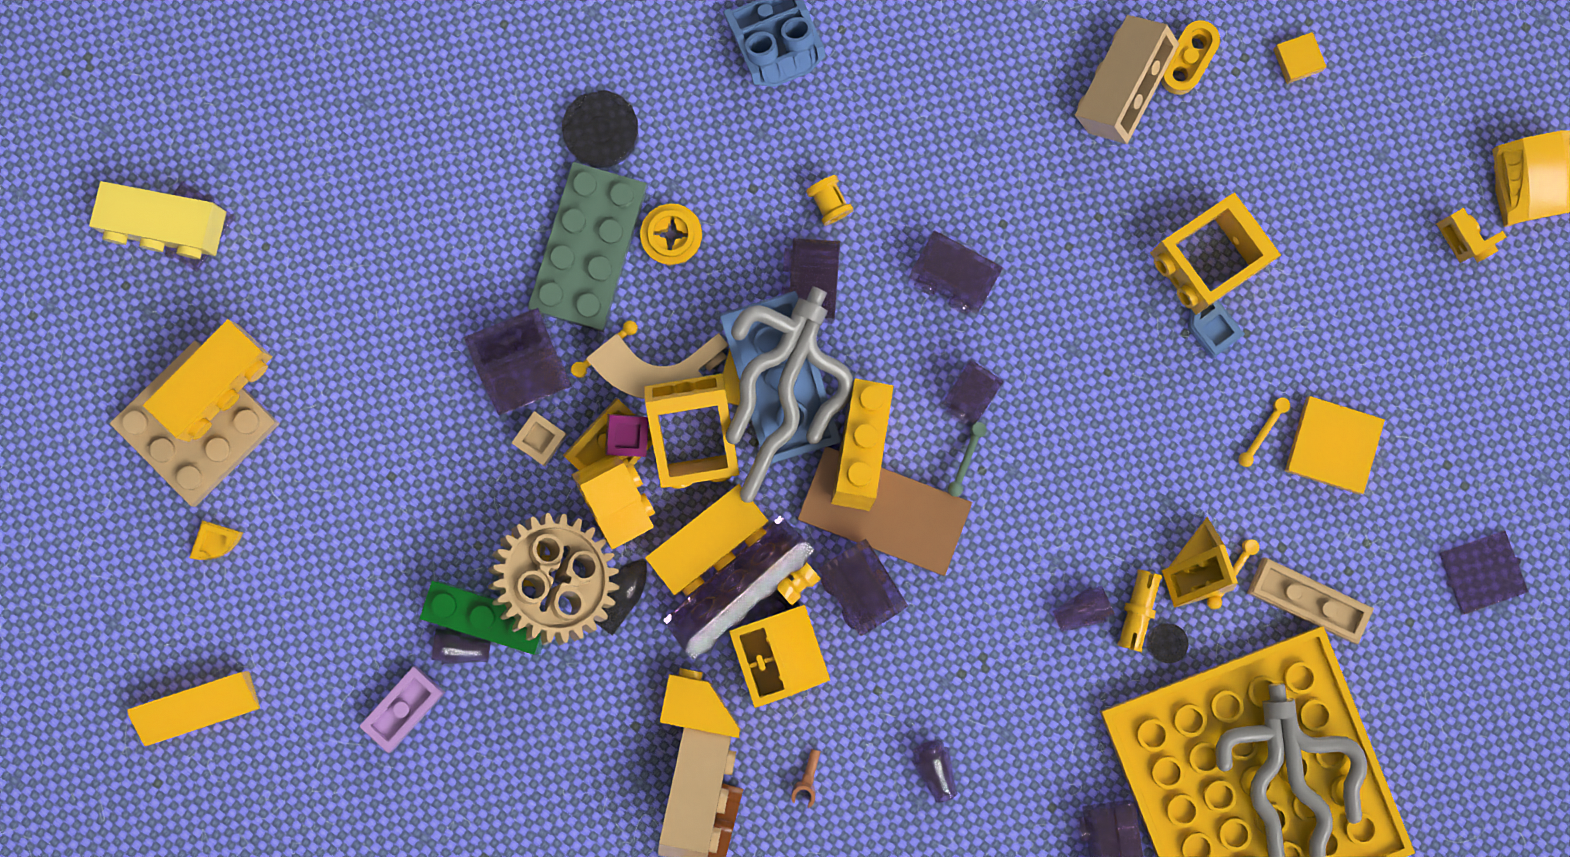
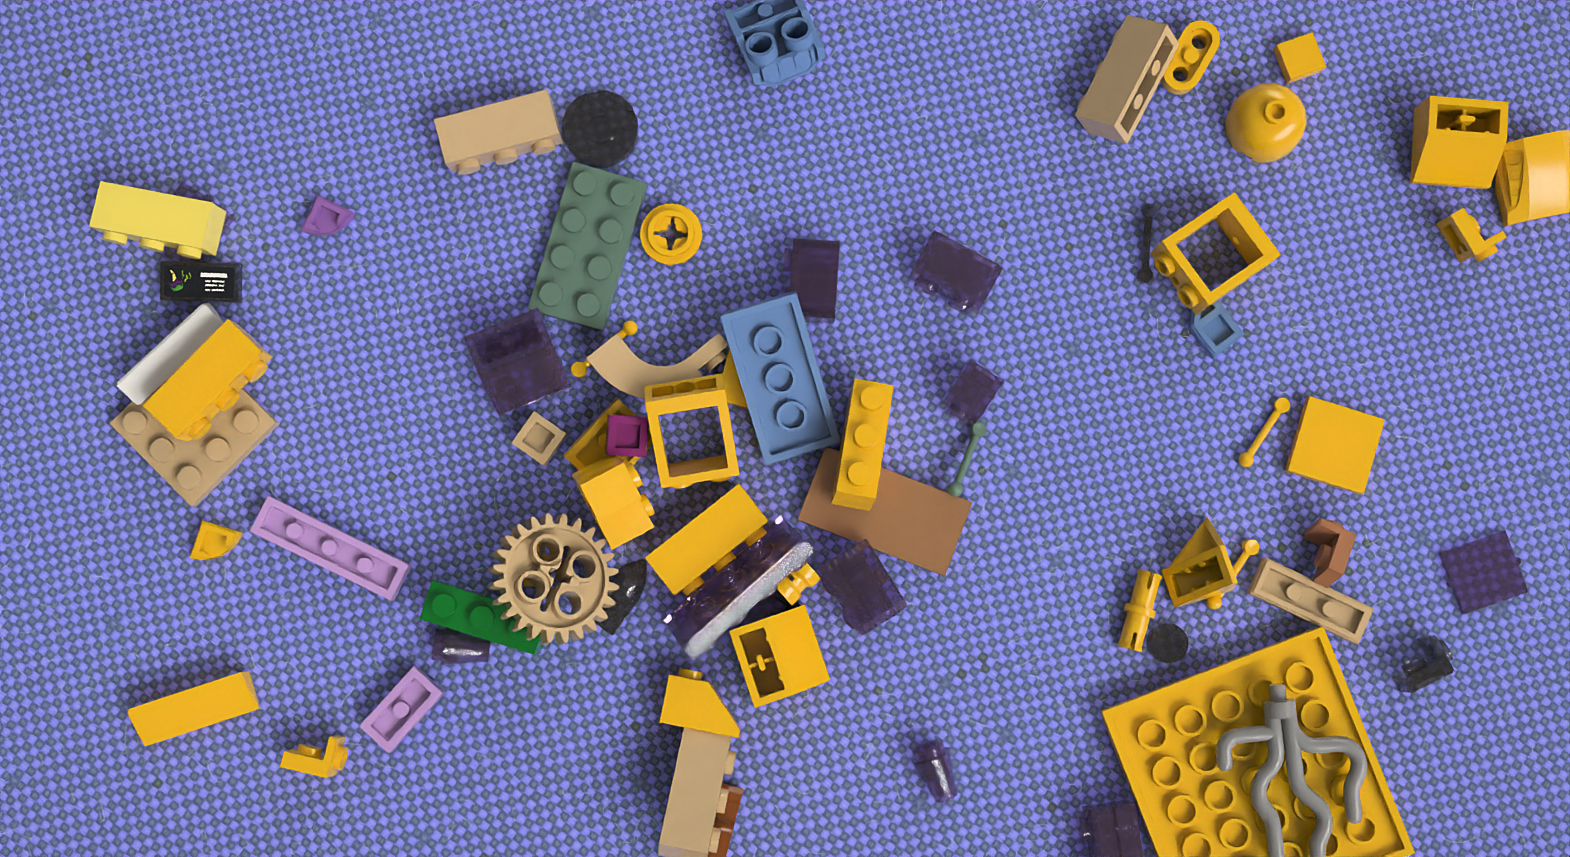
(170, 354): none -> white slope
(201, 282): none -> tile
(310, 761): none -> yellow bracket
(326, 218): none -> medium lavender tile
(330, 548): none -> lavender plate
(499, 132): none -> tan brick
(799, 342): light grey plant -> none
(808, 778): nougat hand -> none
(829, 200): yellow bush -> none
(1084, 610): clear purple cone -> none
(1145, 275): none -> clear smoke hinge
(1266, 122): none -> yellow cylinder
(1333, 552): none -> nougat bracket
(1421, 673): none -> clear smoke bracket
(1458, 141): none -> yellow slope

